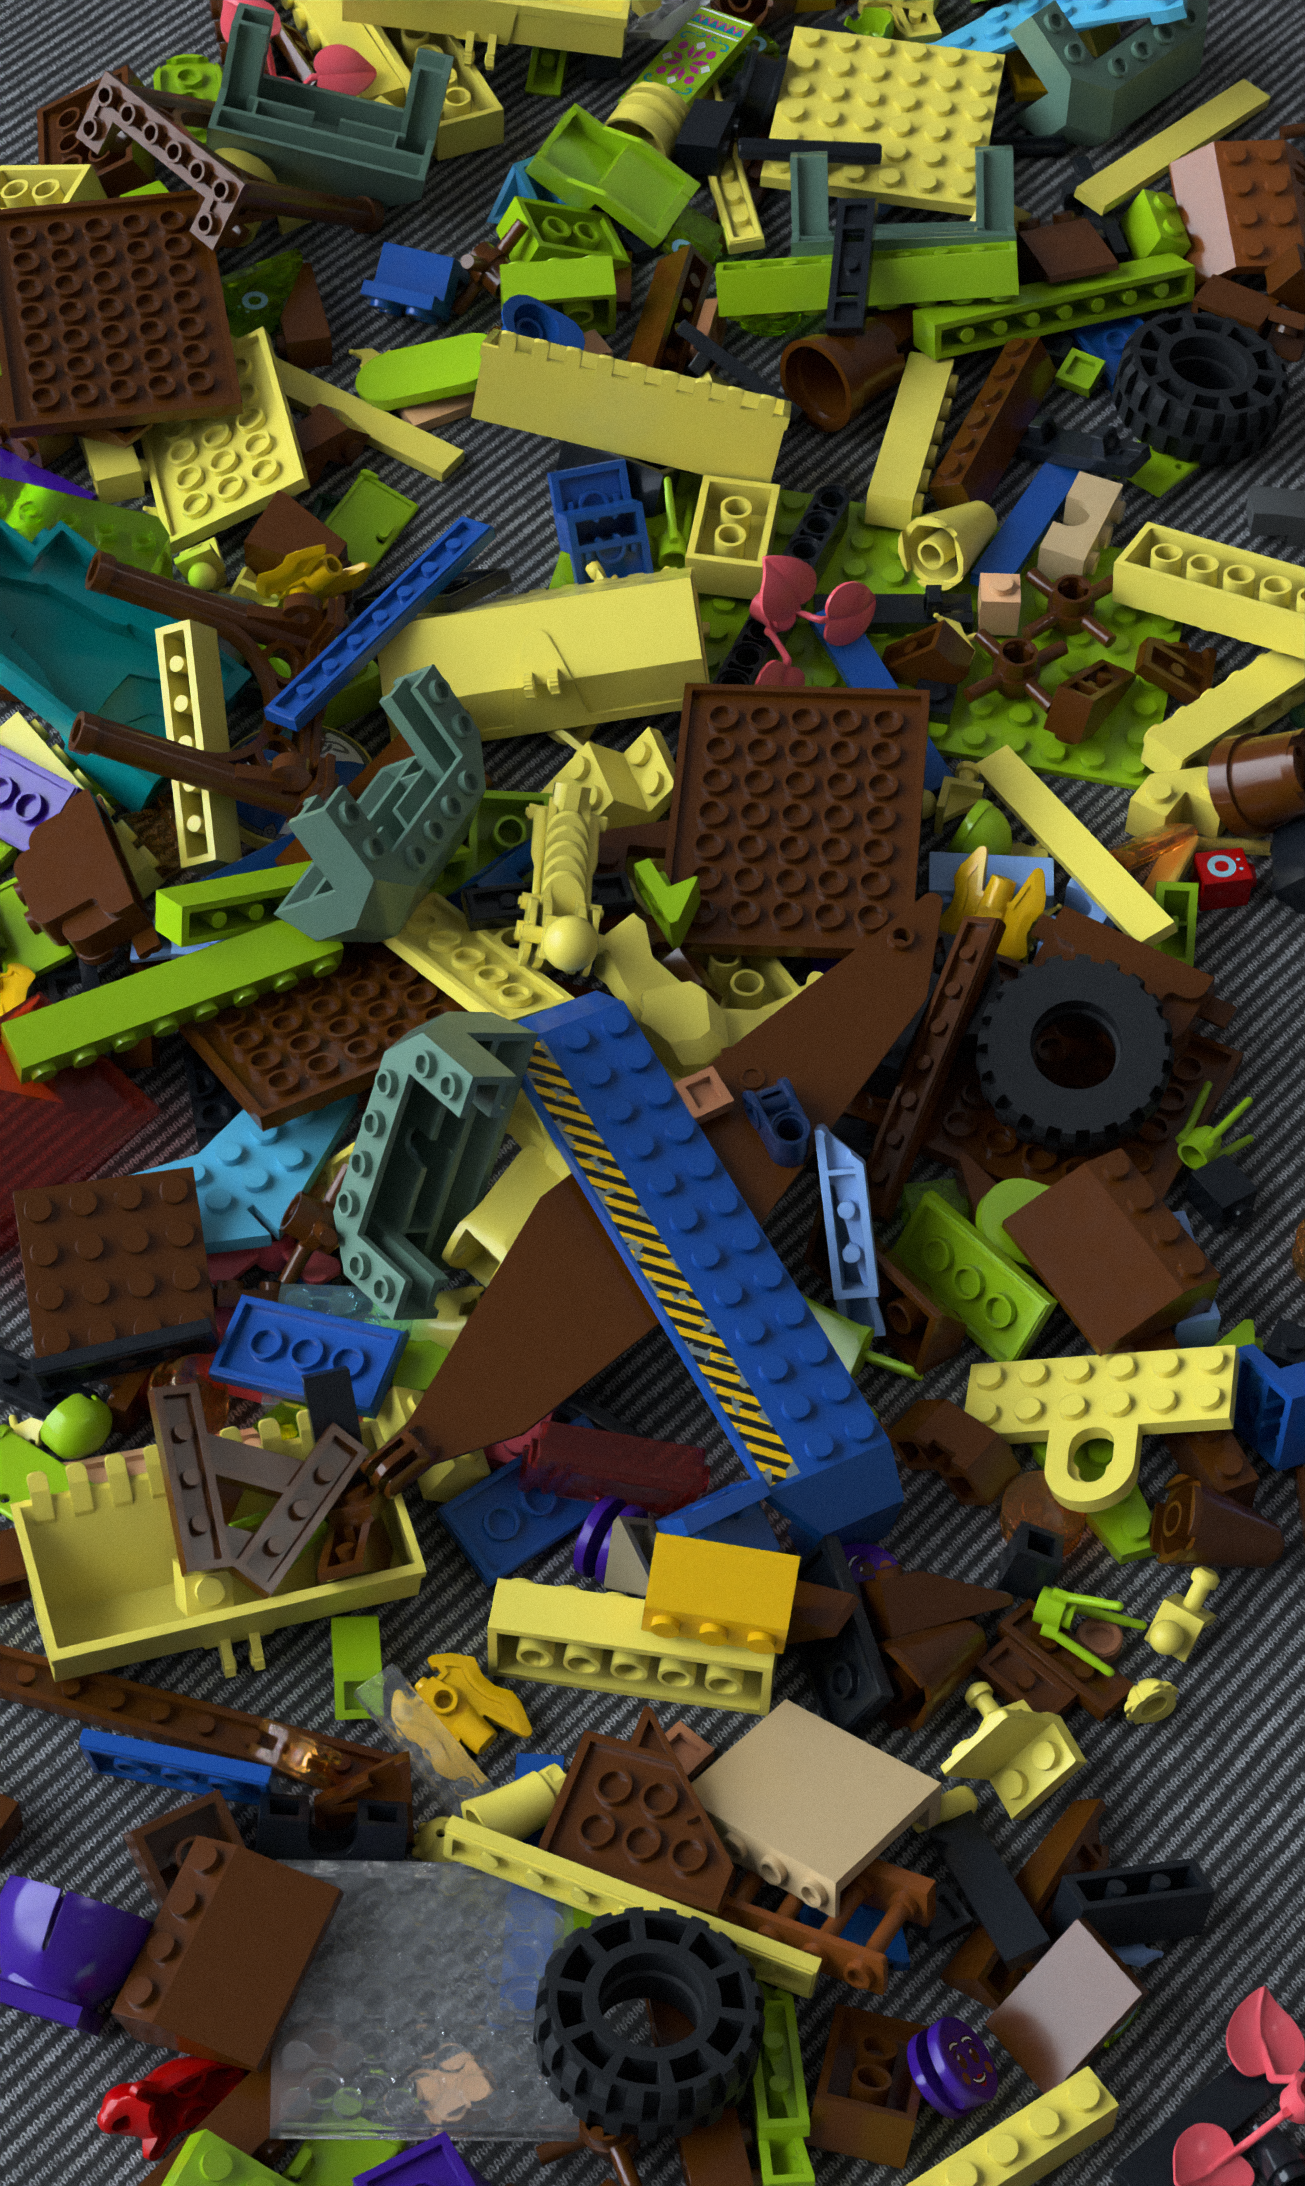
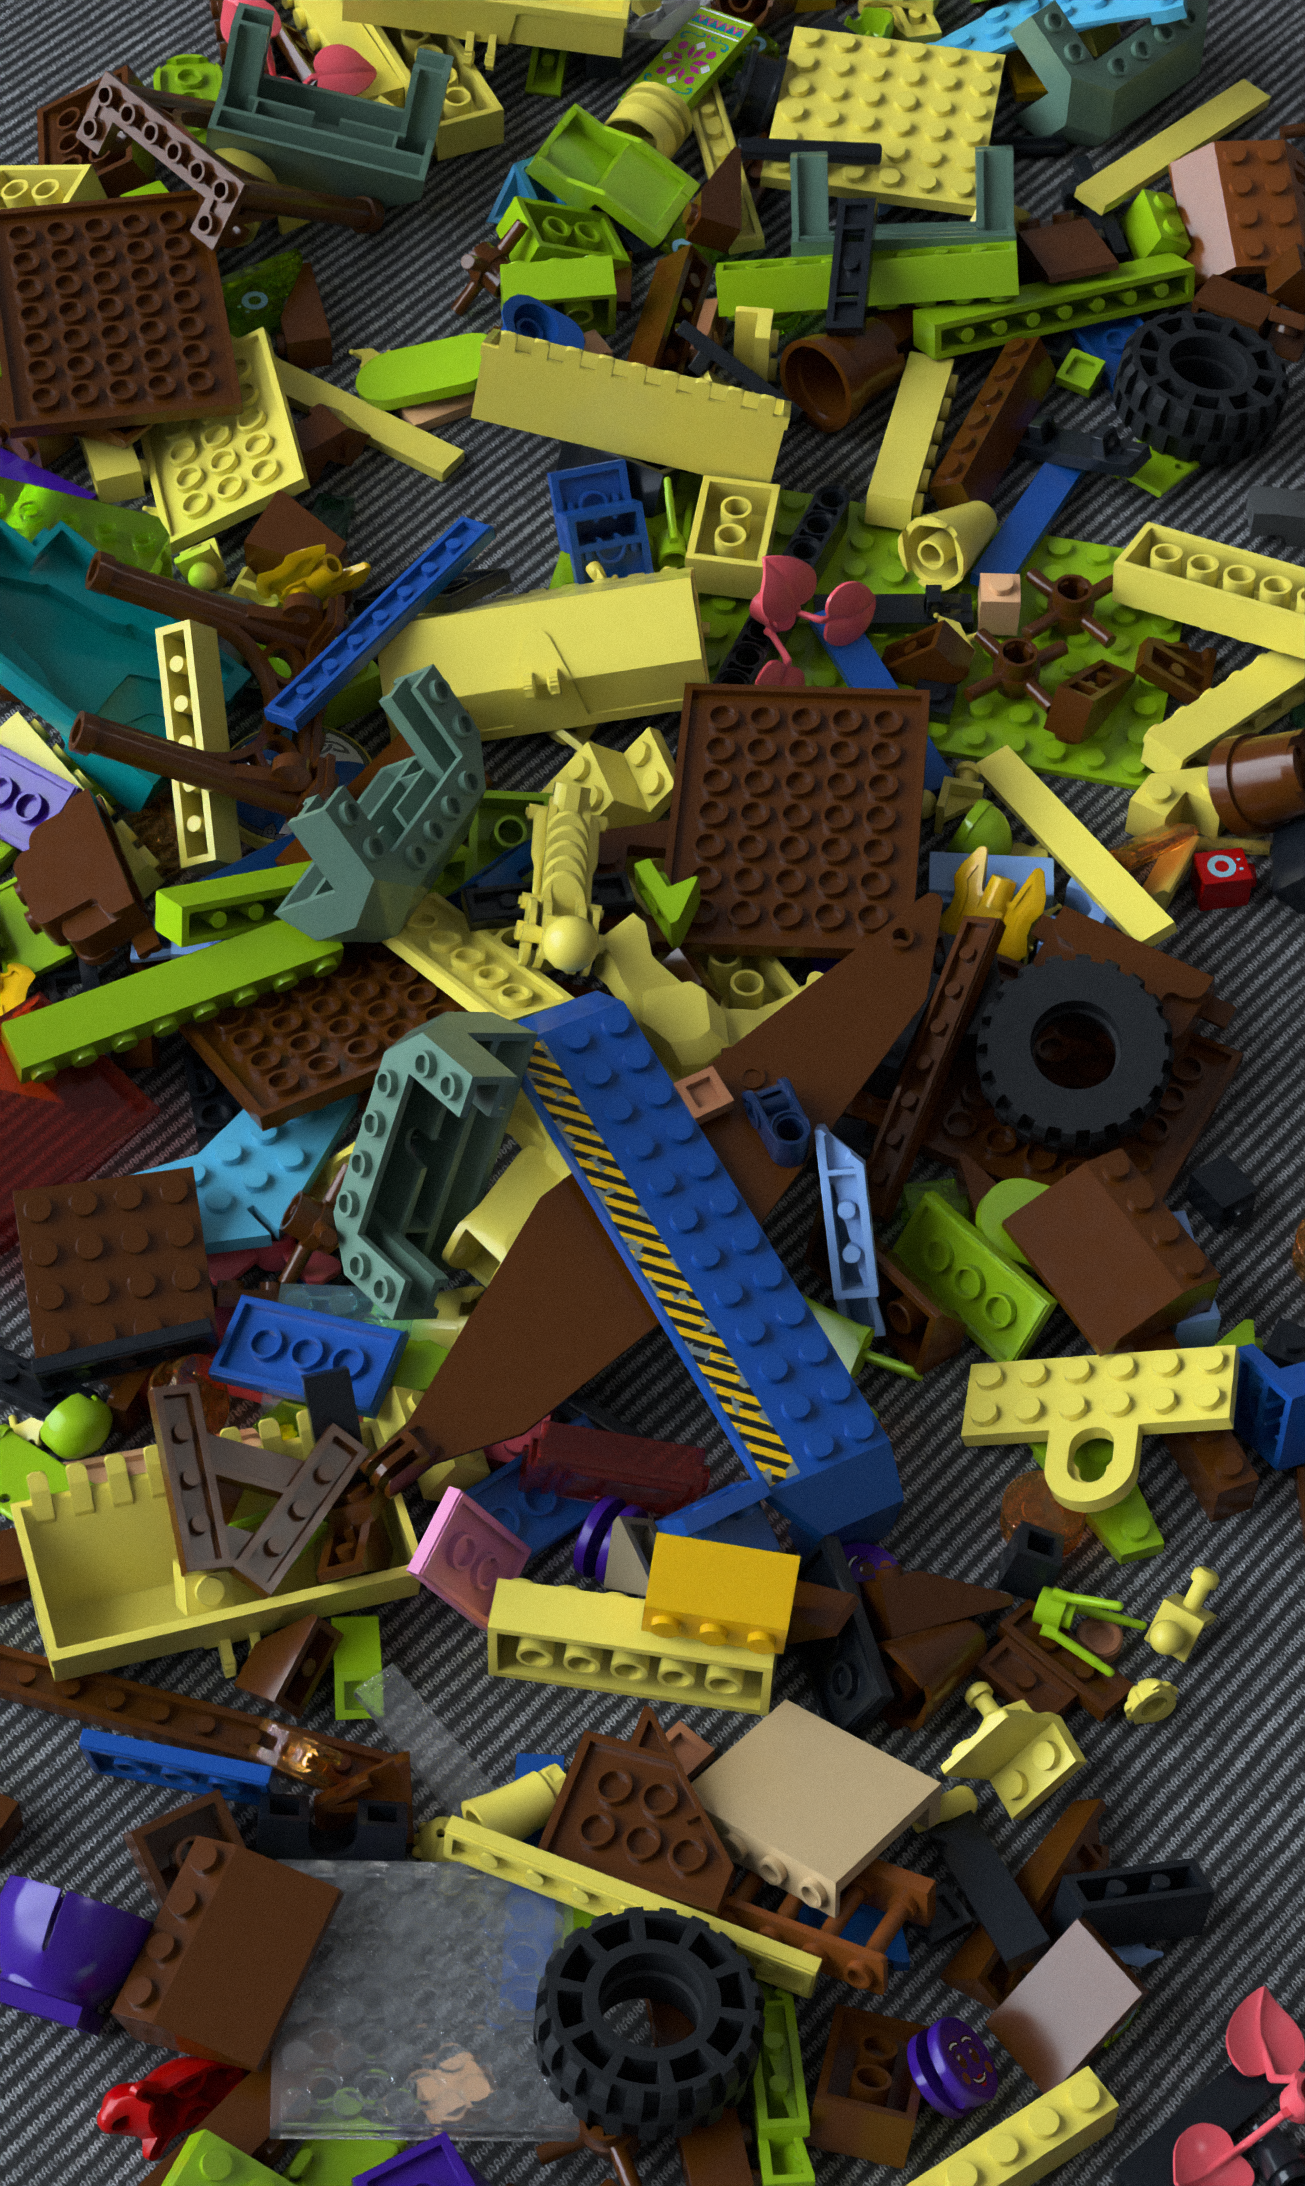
(289, 1665): none -> reddish brown slope
(370, 514): lime door -> none
(414, 283): blue bracket -> none
(466, 1555): none -> bright pink tile
(466, 1698): yellow piece -> none
(708, 137): black brick -> none
(717, 210): none -> reddish brown slope
(756, 340): none -> light yellow bracket
(961, 1448): reddish brown brick -> none
(1090, 513): tan arch -> none
(1180, 903): lime slope -> none
(1204, 1143): lime plant -> none
(1211, 1529): reddish brown cone -> none

